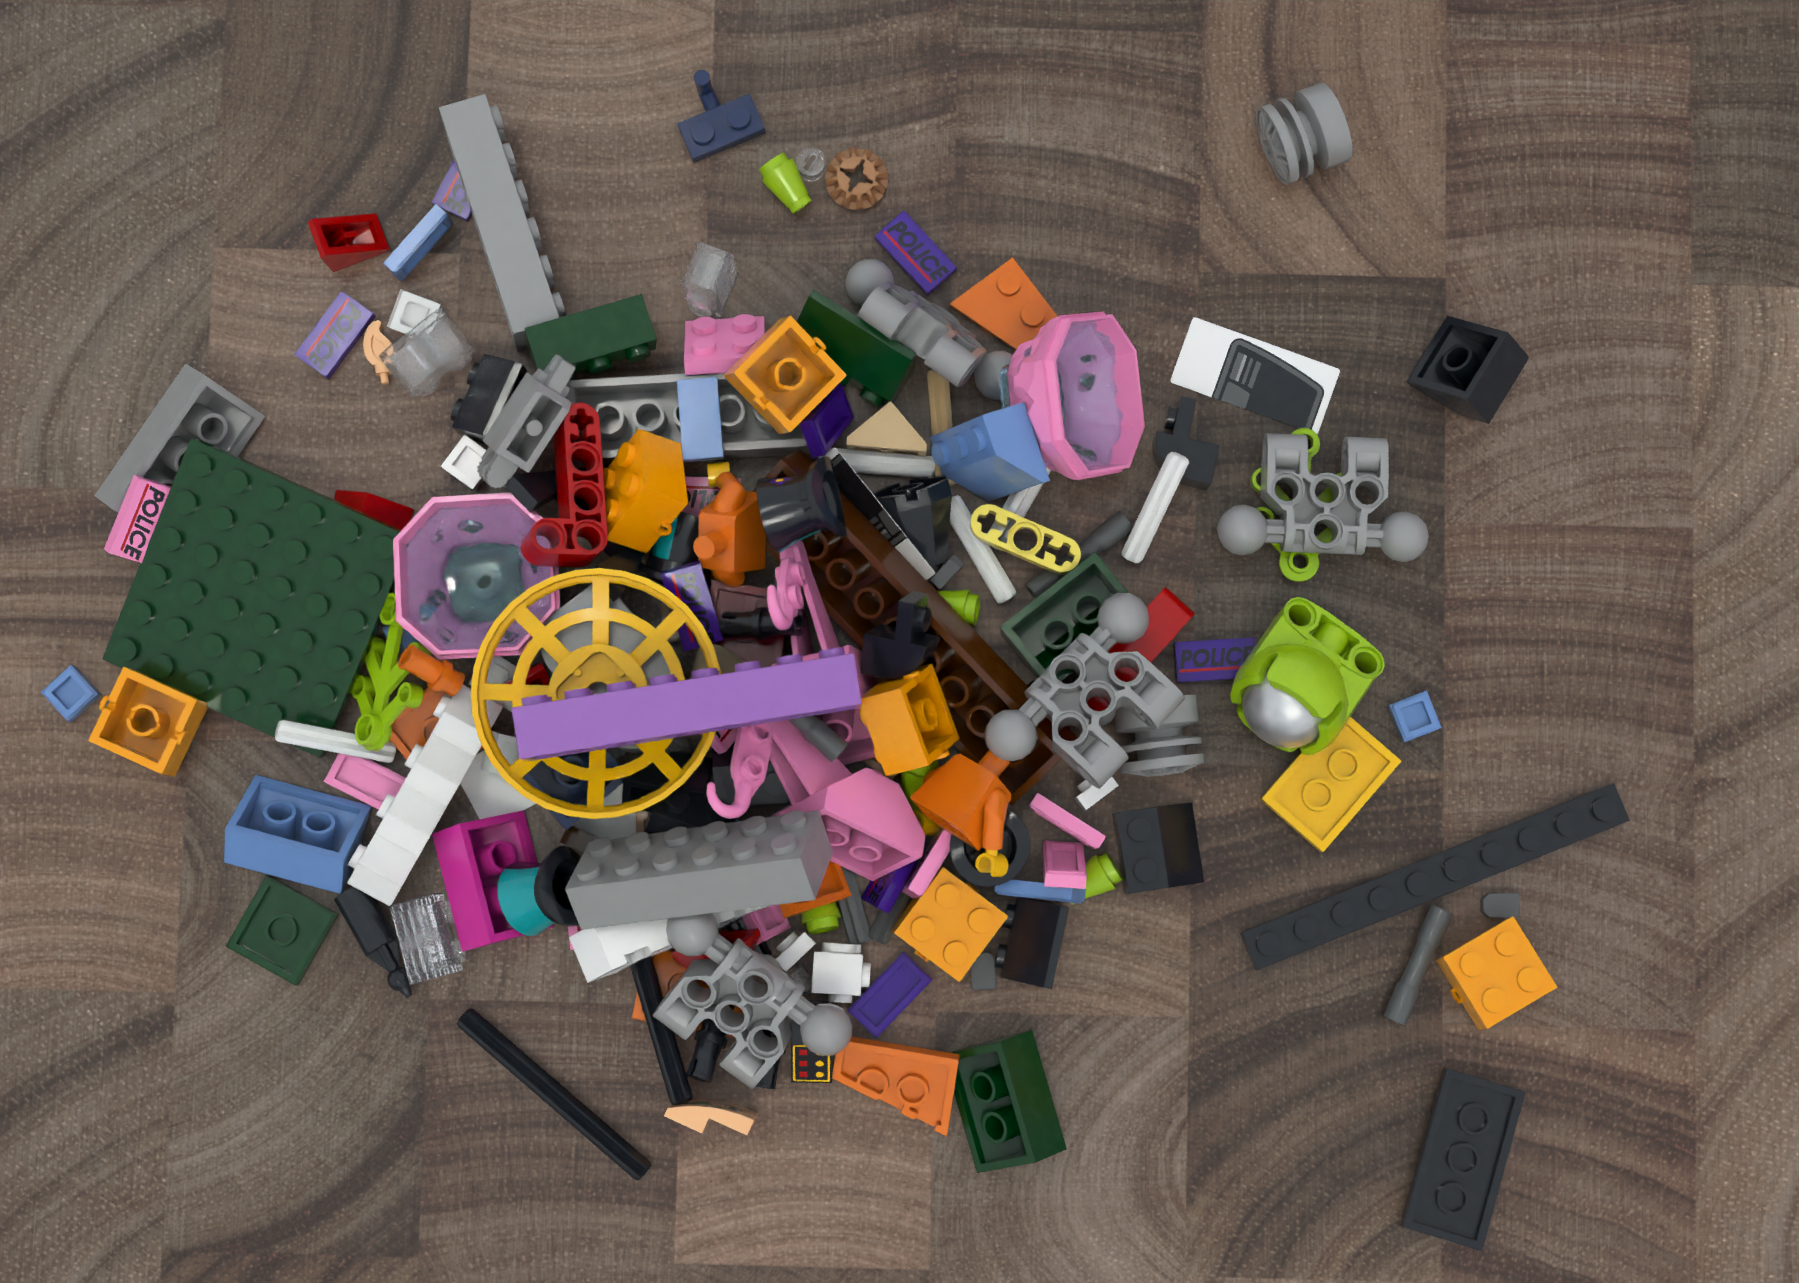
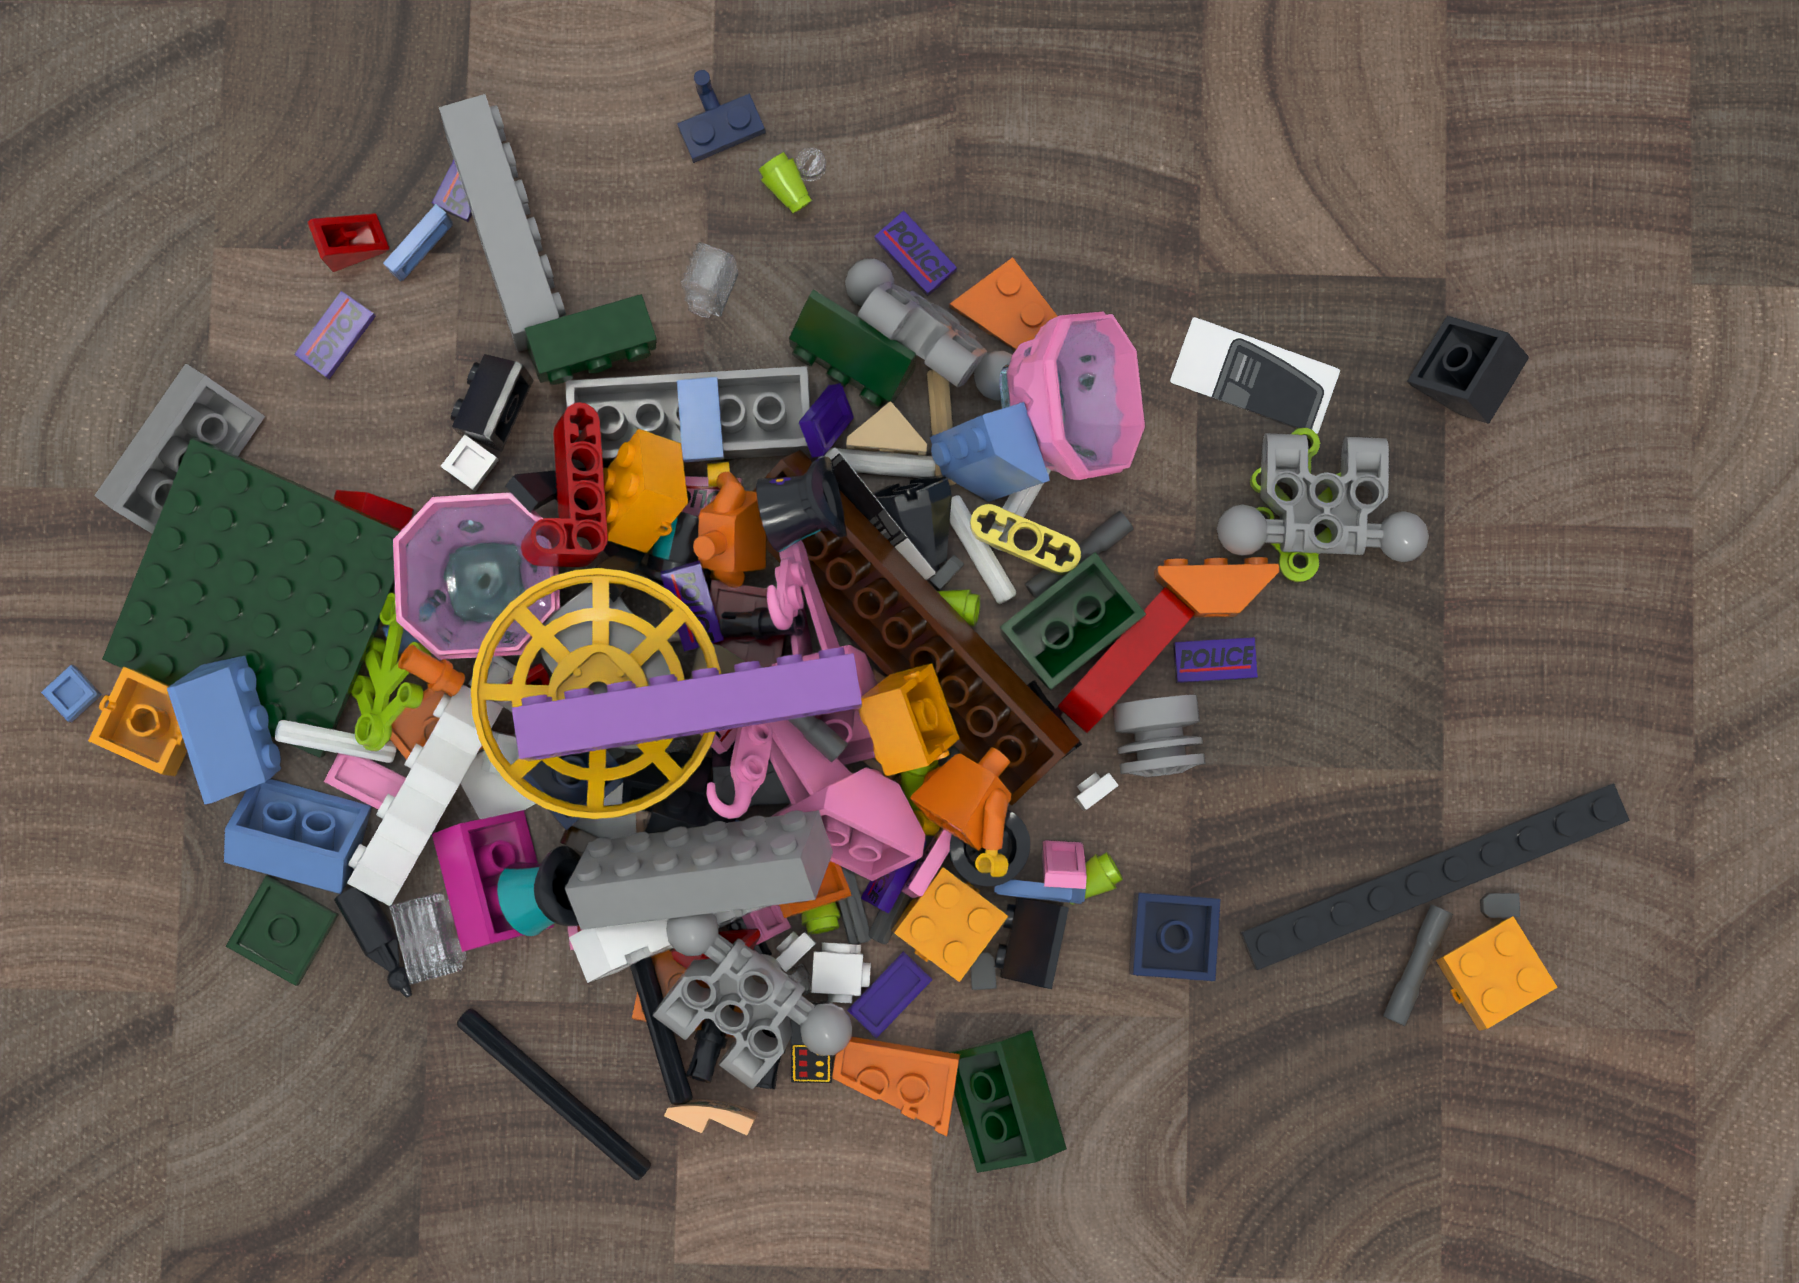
(137, 518): bright pink tile -> none
(224, 728): none -> medium blue slope
(373, 346): light nougat piece -> none
(410, 311): white plate -> none
(428, 353): clear brick -> none
(526, 423): light grey hinge -> none
(717, 344): bright pink plate -> none
(785, 375): light orange brick -> none
(864, 194): medium nougat gear -> none
(900, 649): black brick -> none
(1066, 821): bright pink tile -> none
(1094, 754): light grey connector -> none
(1155, 507): white axle -> none
(1158, 847): black slope -> none
(1174, 936): none -> dark blue brick
(1201, 455): black brick -> none
(1216, 586): none -> orange slope
(1304, 133): light grey wheel -> none
(1304, 678): lime piece -> none
(1328, 788): yellow plate -> none
(1414, 716): medium blue tile -> none
(1462, 1159): black plate -> none

